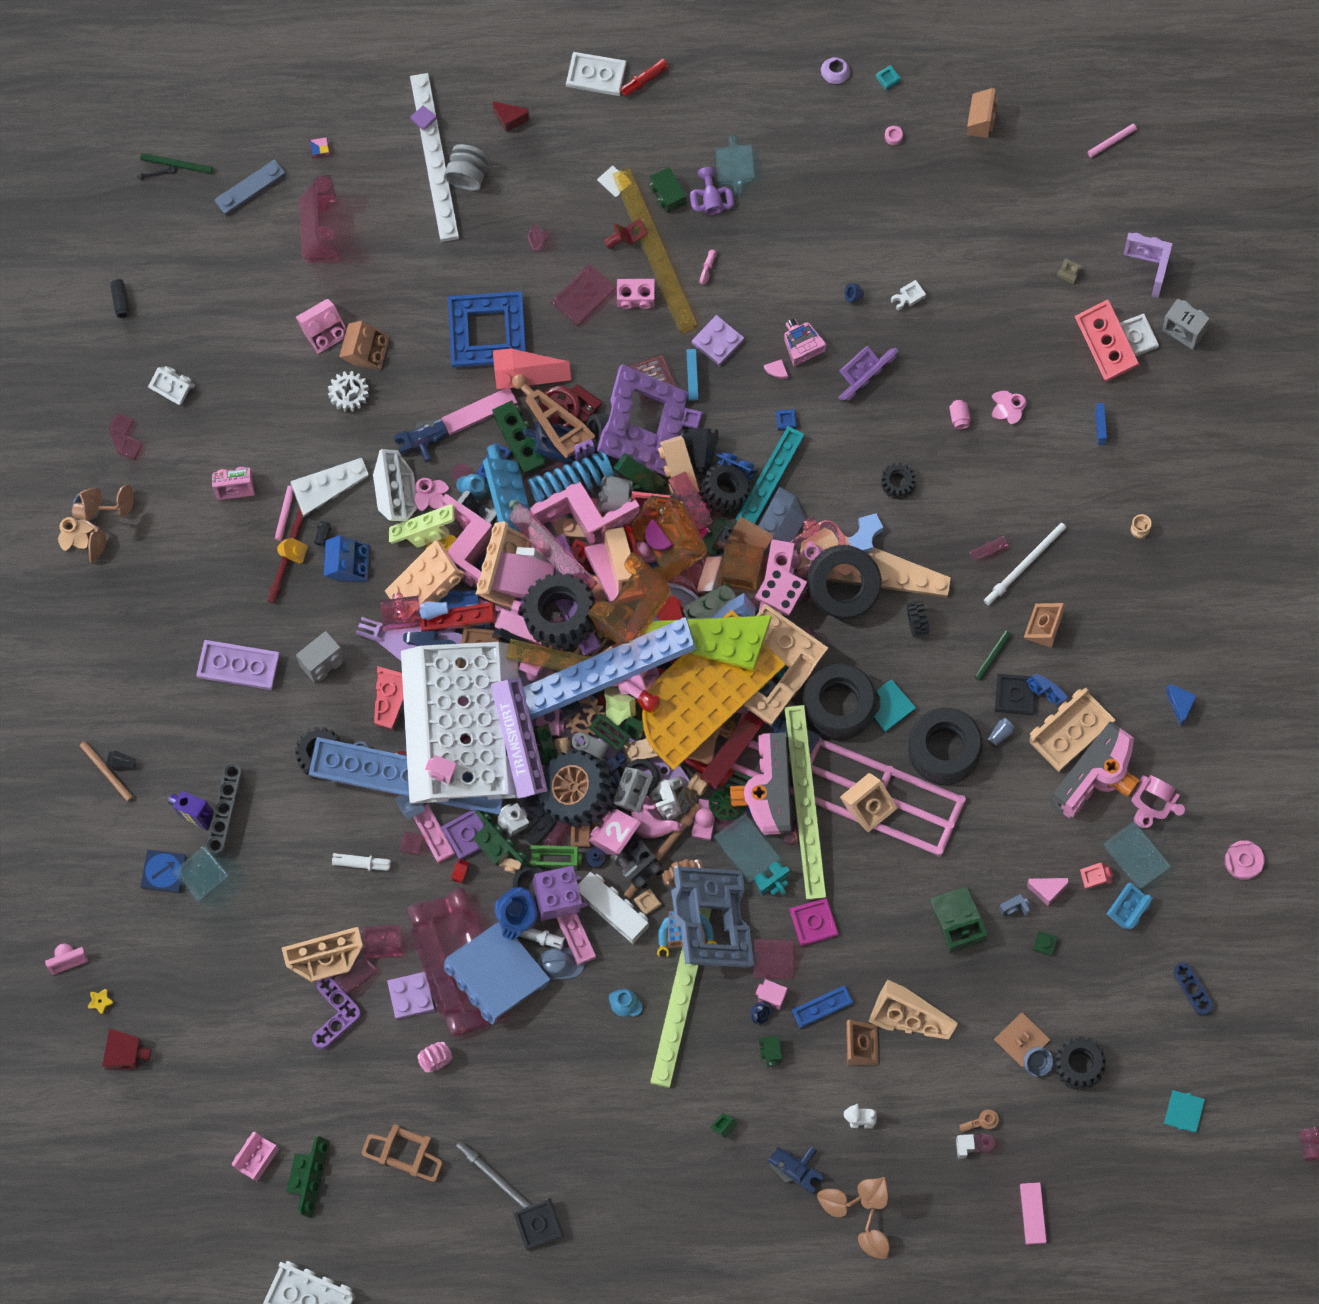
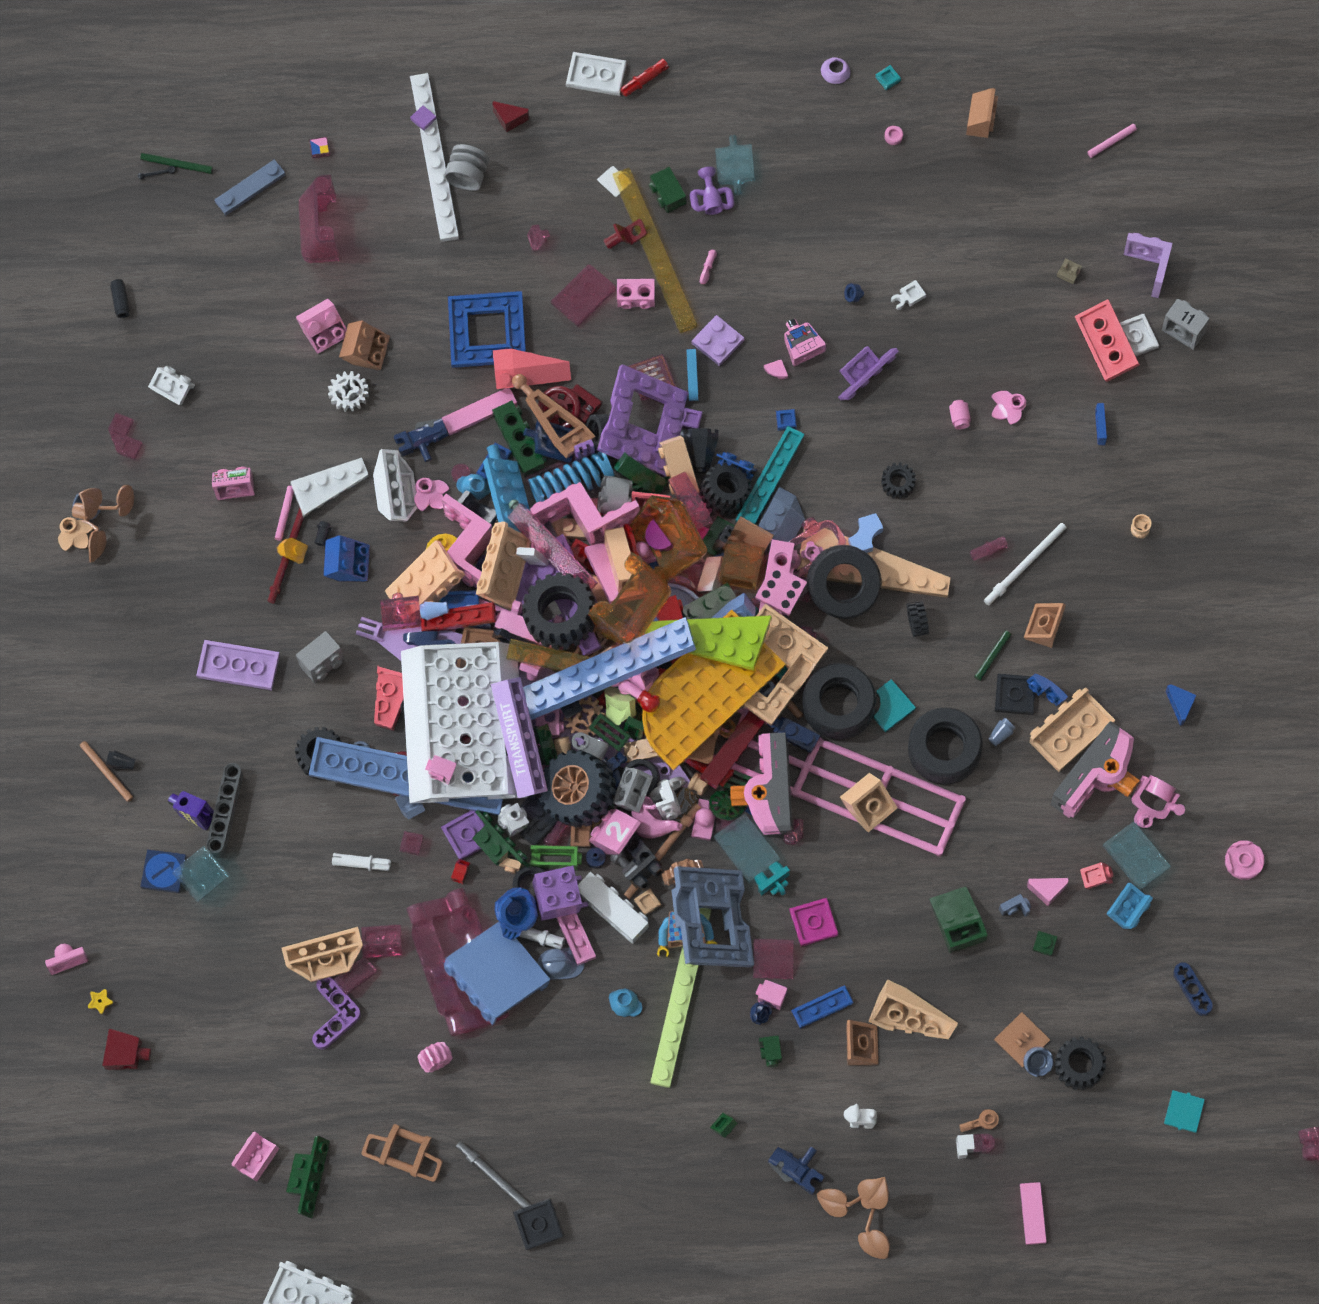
(410, 995): lavender plate -> none
(424, 528): yellowish green bracket -> none
(434, 835): bright pink tile -> none
(518, 573): bright pink slope -> none
(805, 802): yellowish green plate -> none

